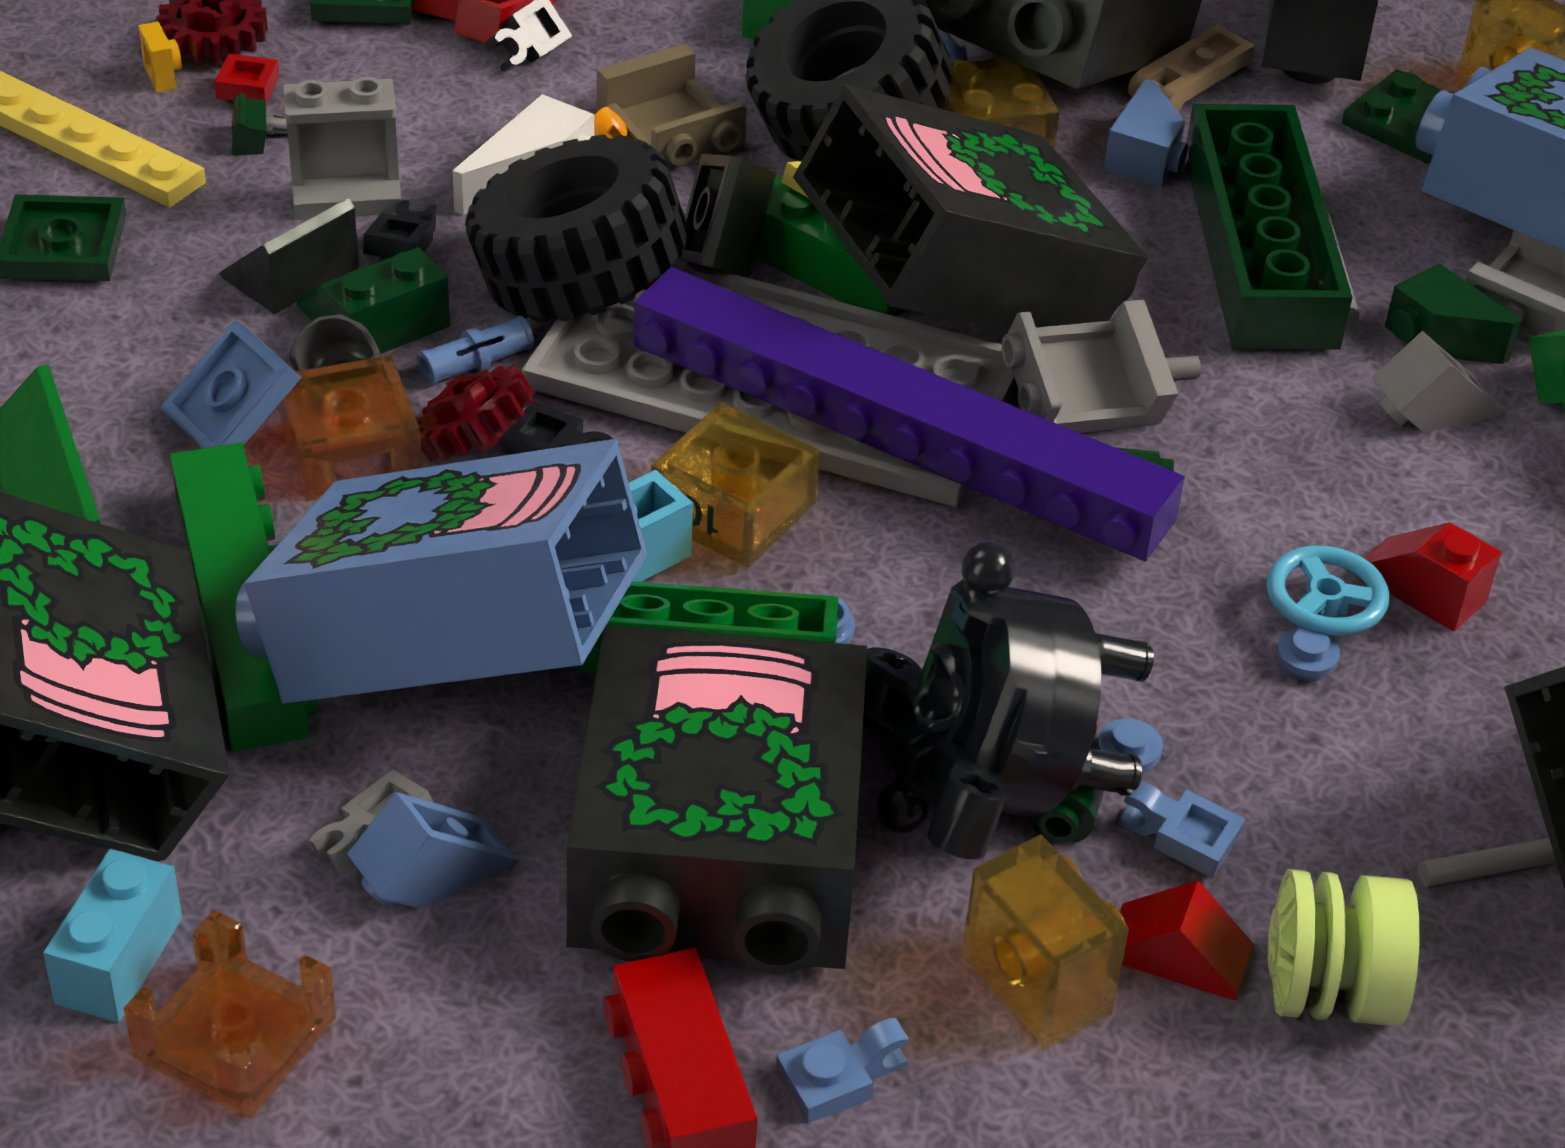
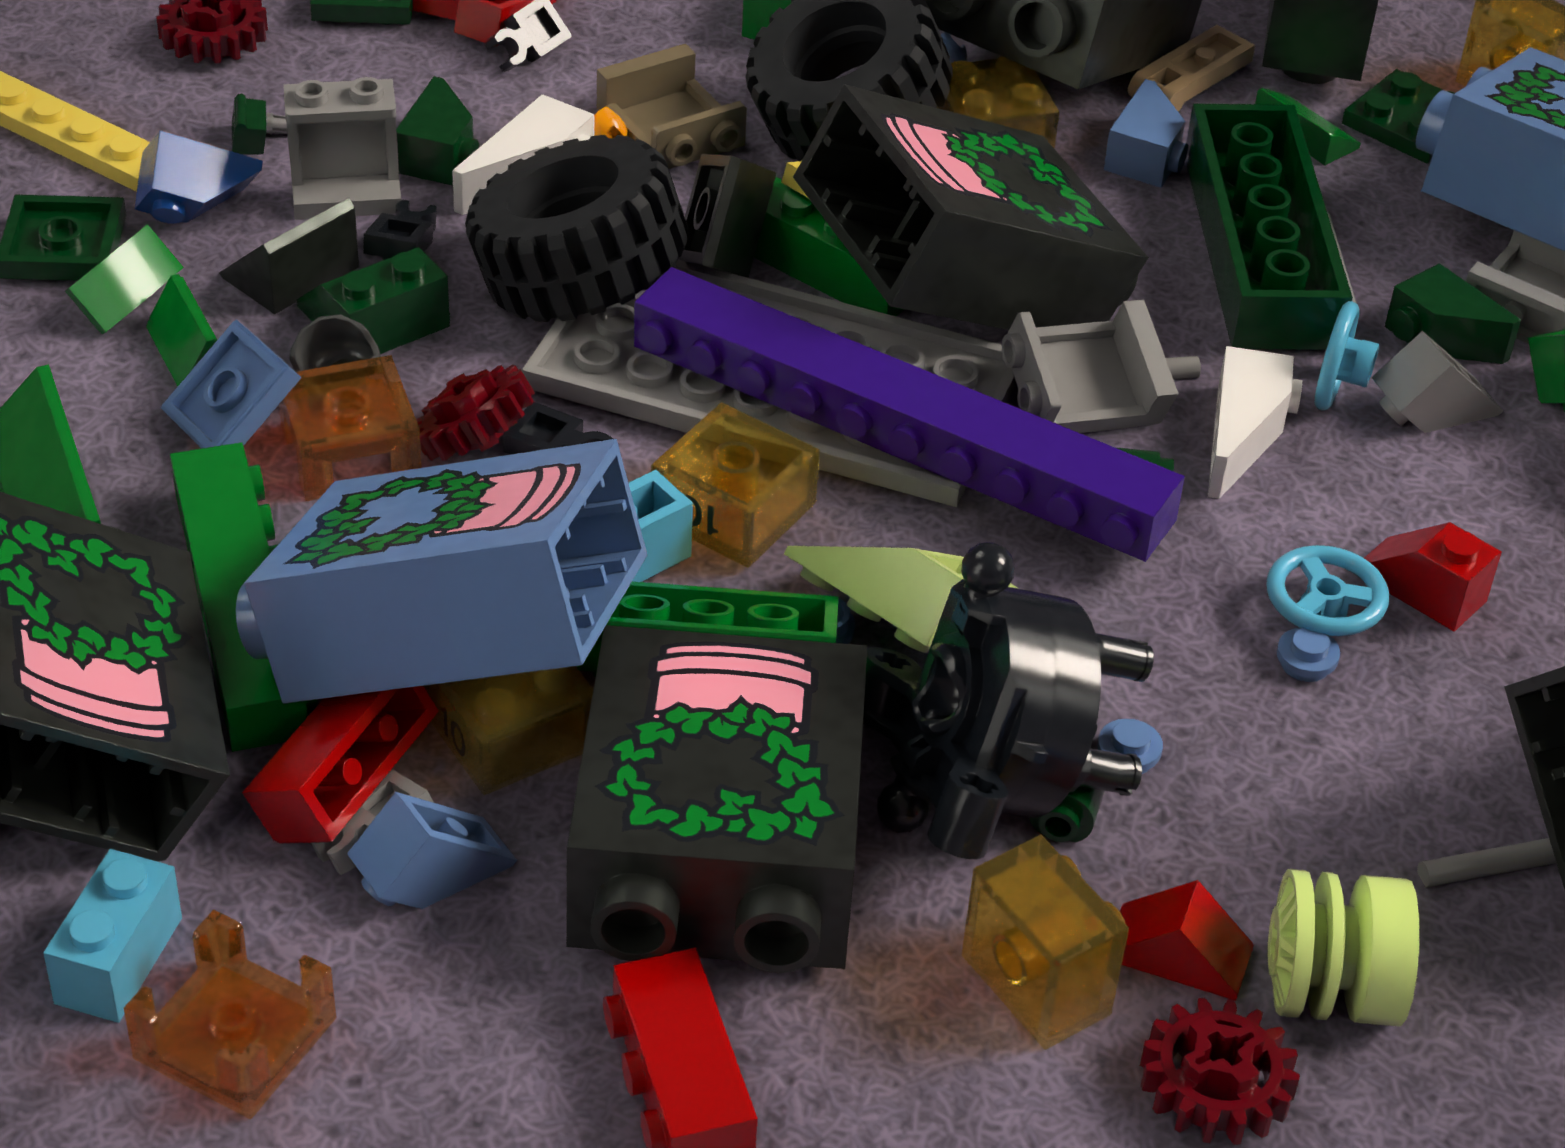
(124, 279): none -> green slope
(159, 56): yellow plate -> none
(179, 329): none -> green slope
(189, 177): none -> slope
(247, 76): red plate -> none
(336, 762): none -> red brick
(435, 134): none -> dark green slope
(475, 350): medium blue pin -> none
(513, 723): none -> clear yellow brick
(834, 1075): medium blue plate -> none
(886, 583): none -> yellowish green slope
(1186, 830): medium blue plate -> none
(1219, 1071): none -> dark red gear
(1250, 411): none -> white slope
(1323, 138): none -> green slope
(1344, 358): none -> medium azure piece

